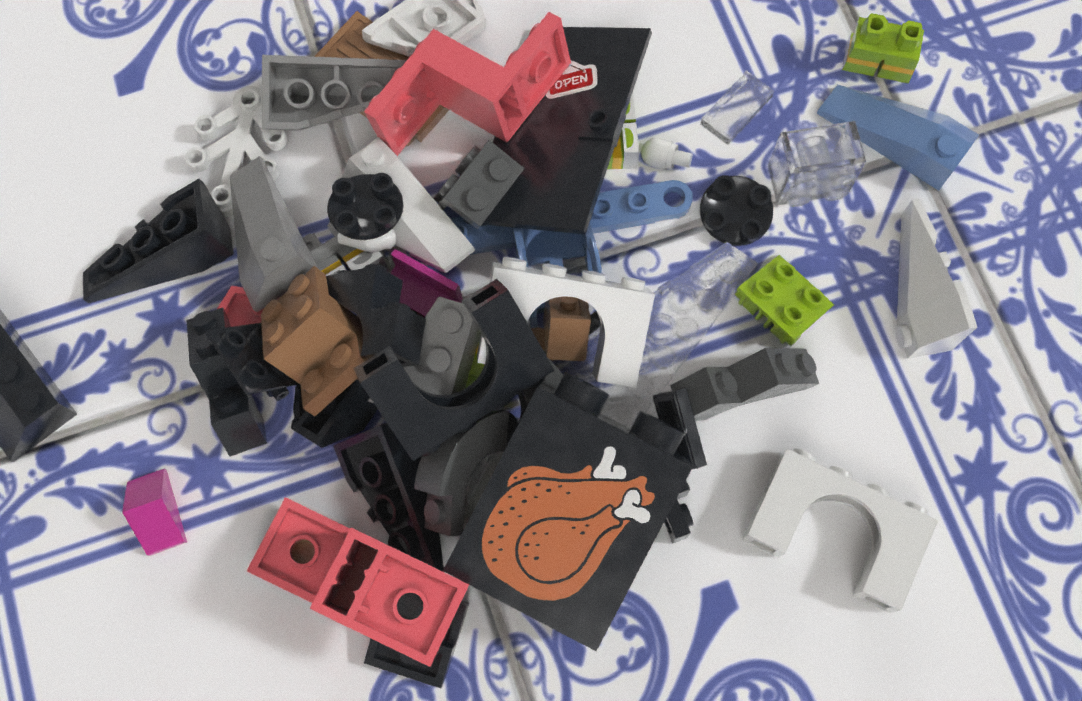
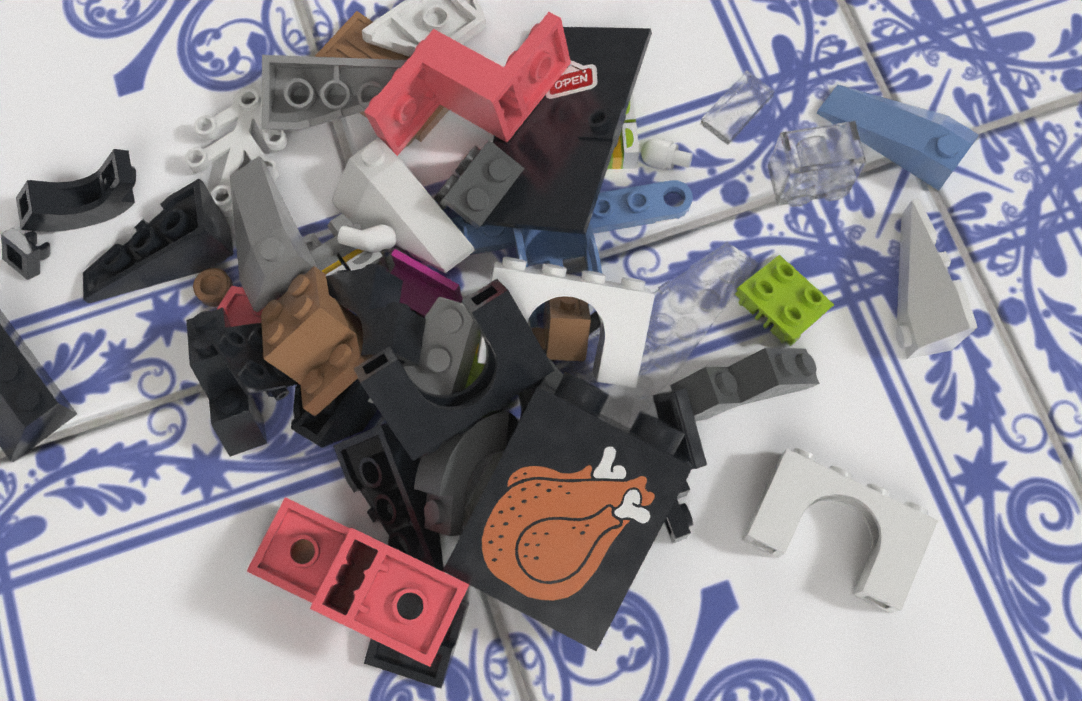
(22, 253): none -> black tile
(79, 202): none -> black arch
(153, 512): dark pink slope -> none
(212, 286): none -> medium nougat tile
(365, 206): black dish -> none
(736, 210): black dish -> none
(884, 45): lime hips -> none

